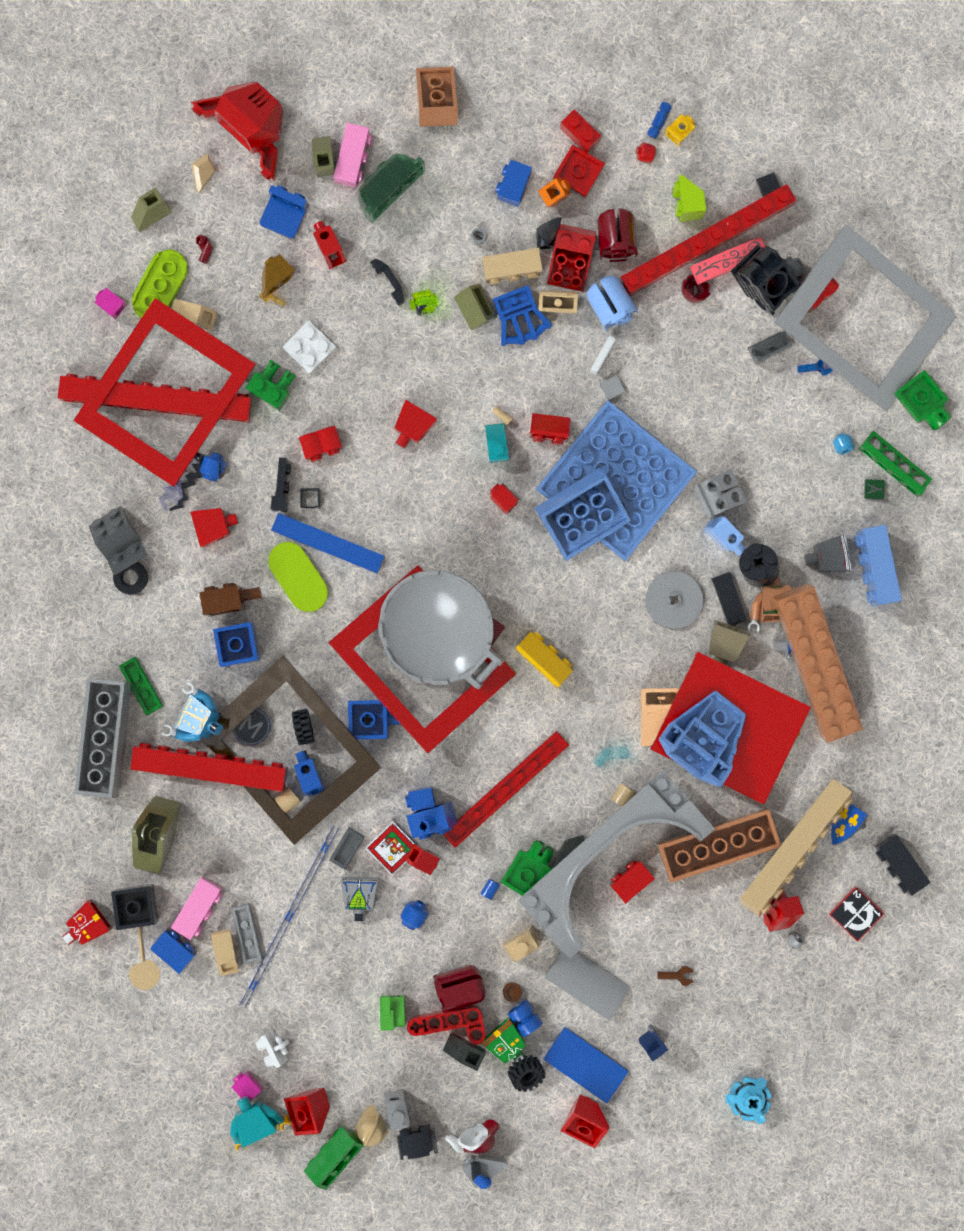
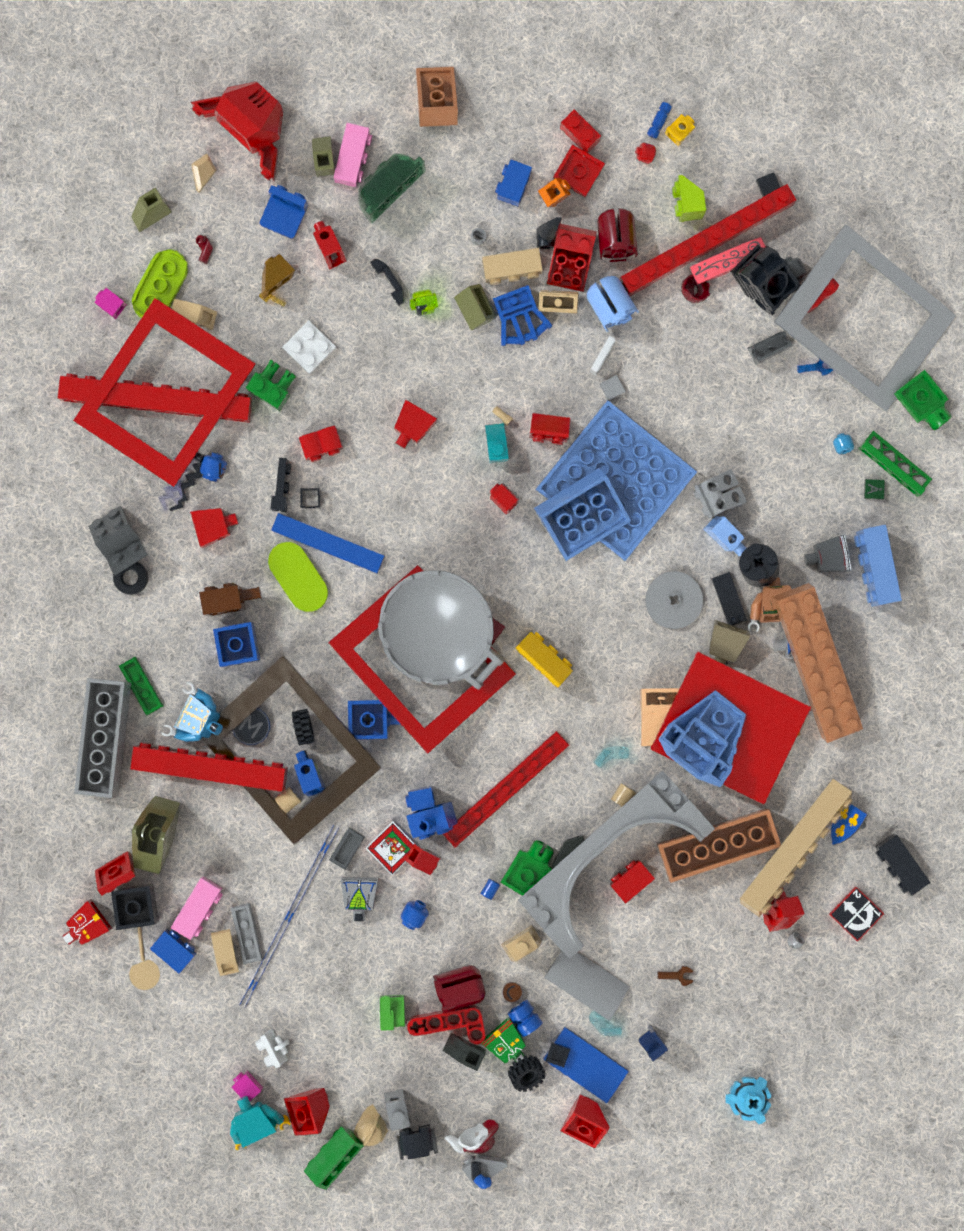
(114, 873): none -> red plate
(557, 1054): none -> black tile
(602, 1026): none -> clear light blue arm

